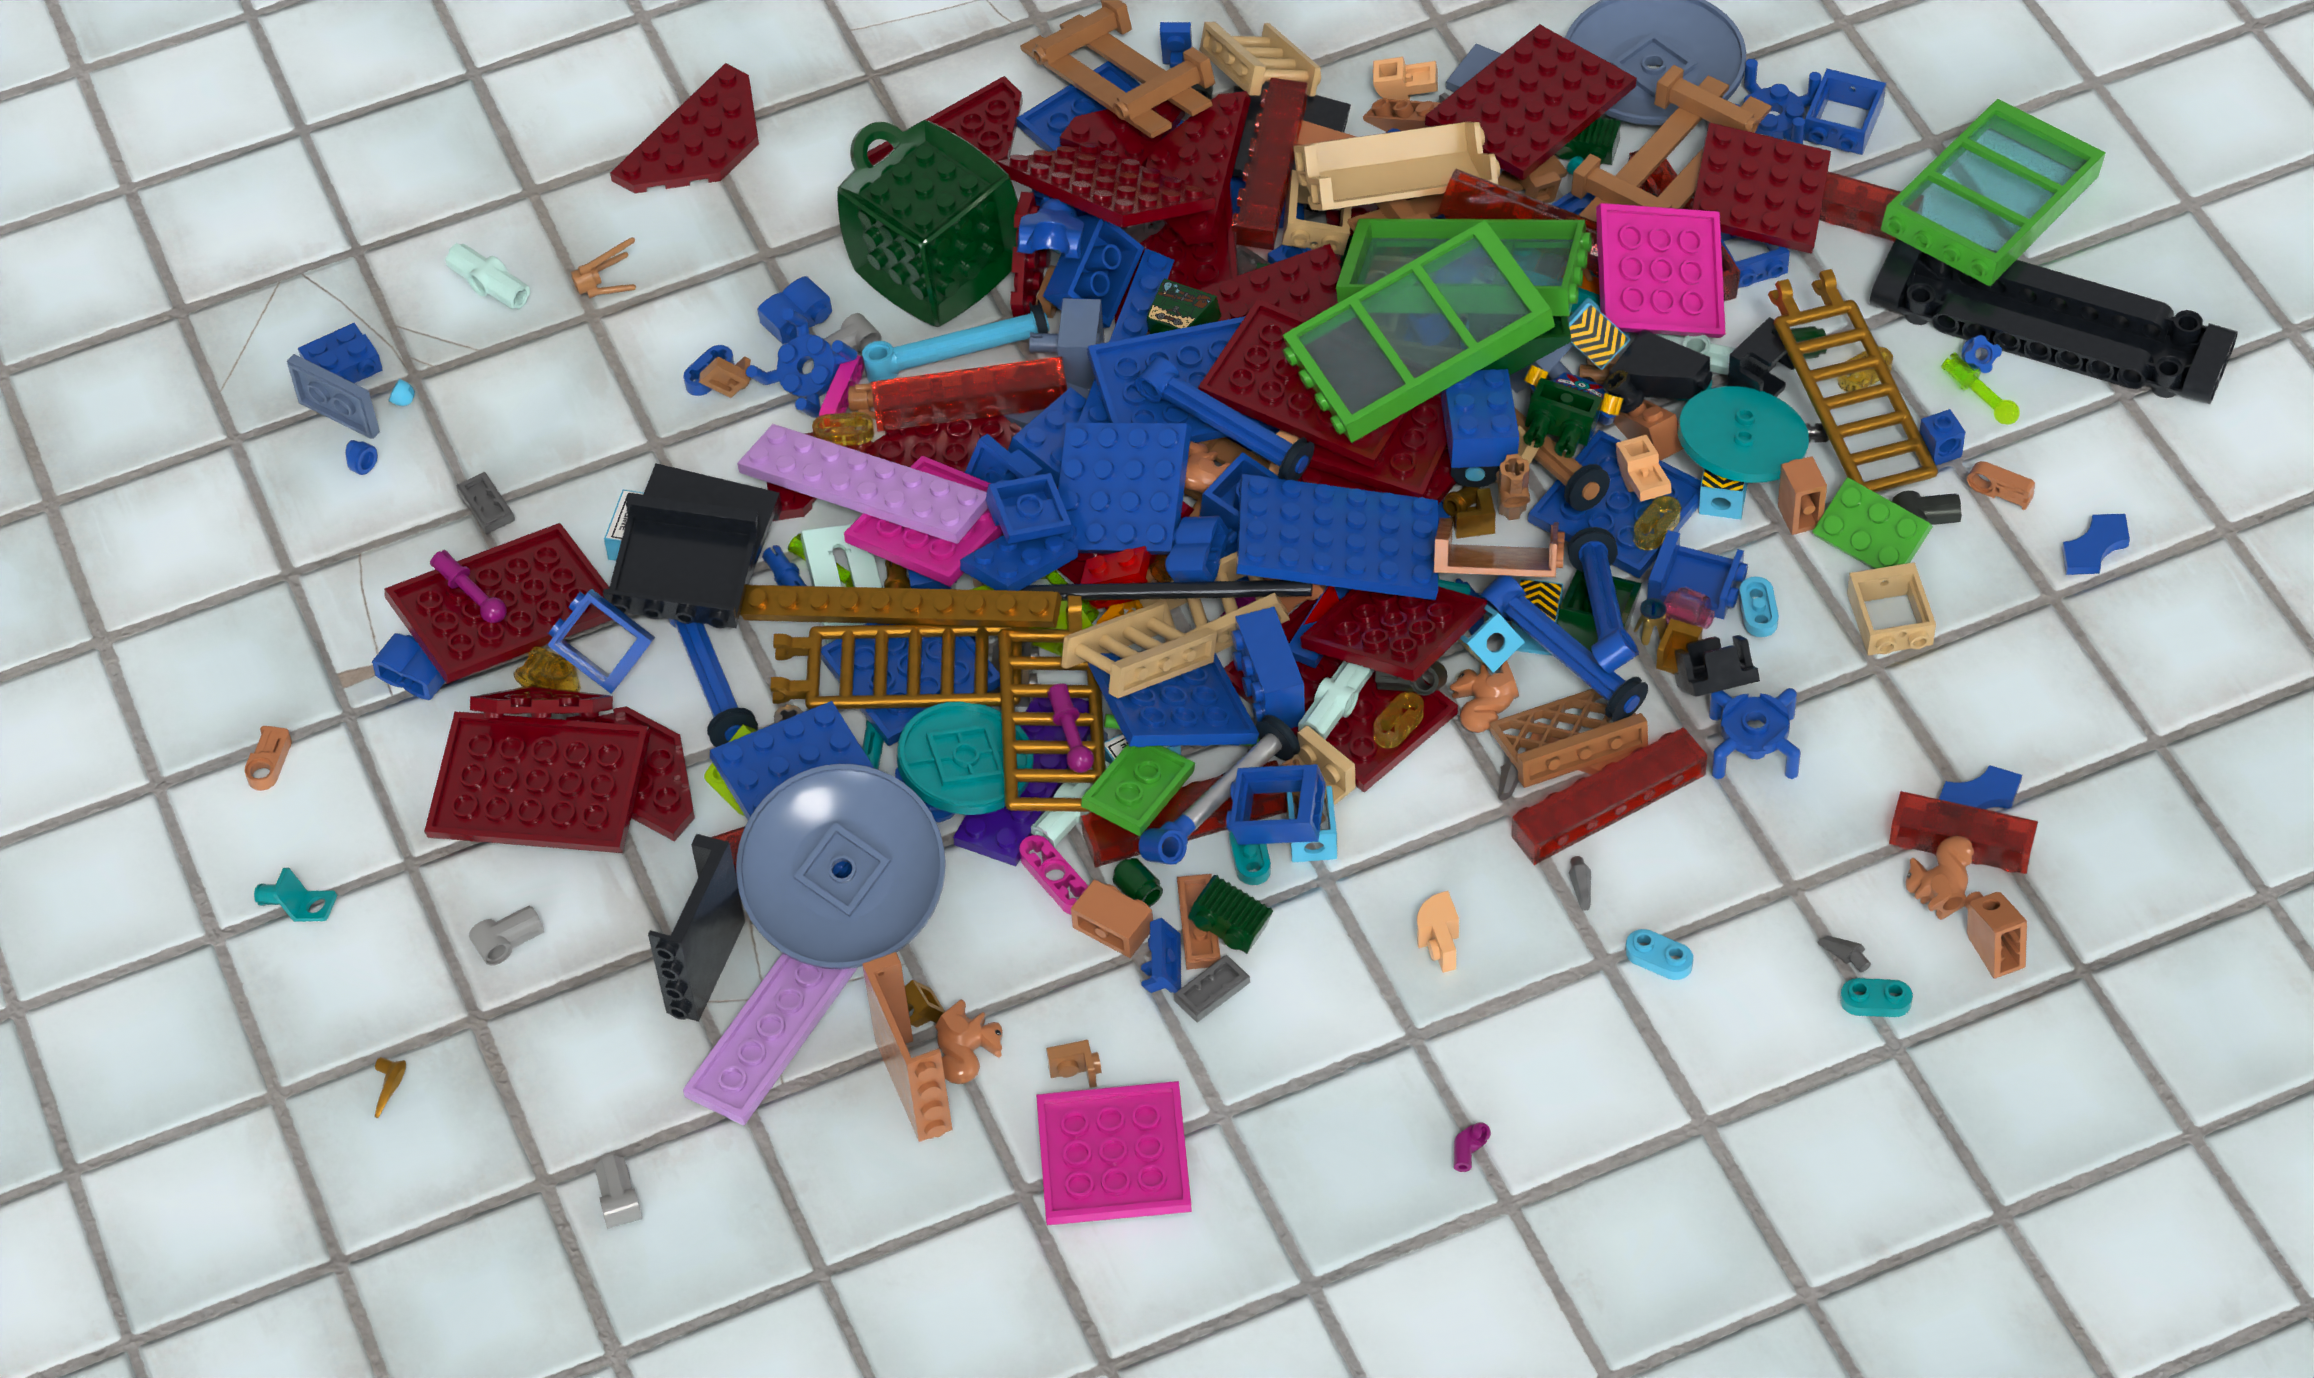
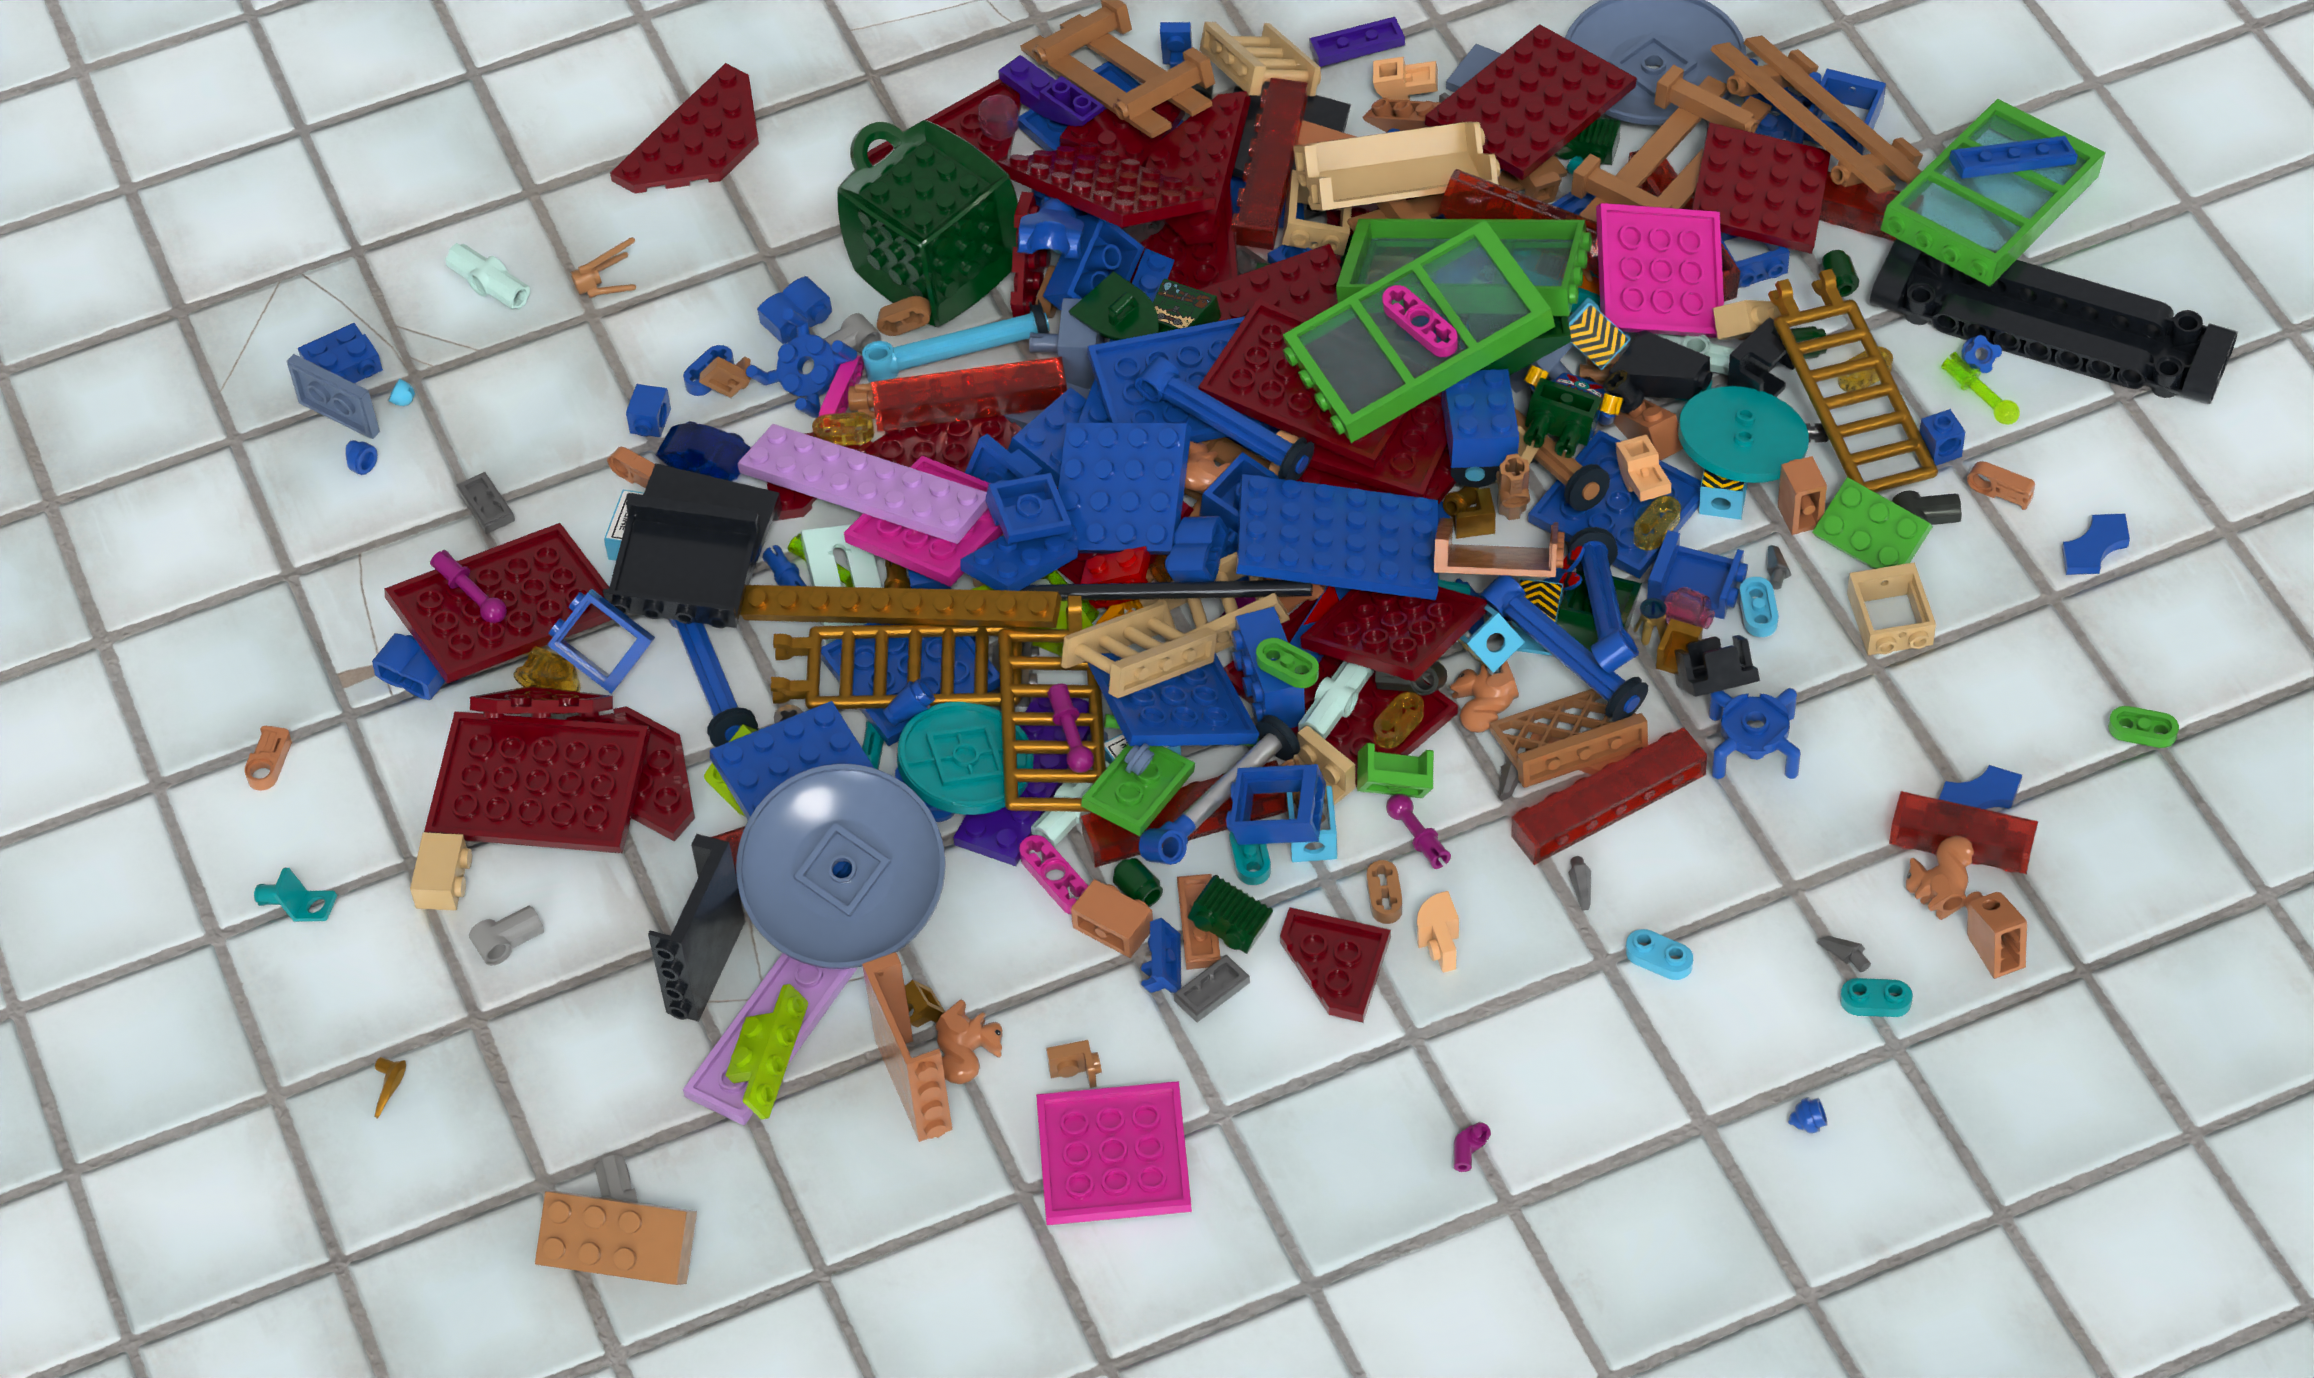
(440, 871): none -> tan brick
(615, 1237): none -> medium nougat brick
(630, 466): none -> nougat piece
(648, 410): none -> blue brick
(703, 450): none -> clear blue brick
(766, 1050): none -> lime bracket
(904, 316): none -> medium nougat beam
(910, 701): none -> blue cone
(998, 117): none -> clear pink head
(1049, 97): none -> dark purple slope
(1117, 310): none -> dark green shield
(1138, 759): none -> sand blue plate
(1289, 664): none -> bright green plate
(1336, 959): none -> dark red plate
(1357, 41): none -> dark purple plate
(1391, 891): none -> medium nougat beam
(1394, 772): none -> bright green panel
(1425, 334): none -> dark pink beam
(1425, 840): none -> magenta pin
(1565, 575): none -> piece
(1742, 318): none -> tan brick
(1777, 567): none -> flat silver bar
(1794, 71): none -> medium nougat fence
(1808, 1115): none -> blue plate
(1843, 269): none -> dark green brick
(2013, 157): none -> blue tile
(2143, 726): none -> bright green plate

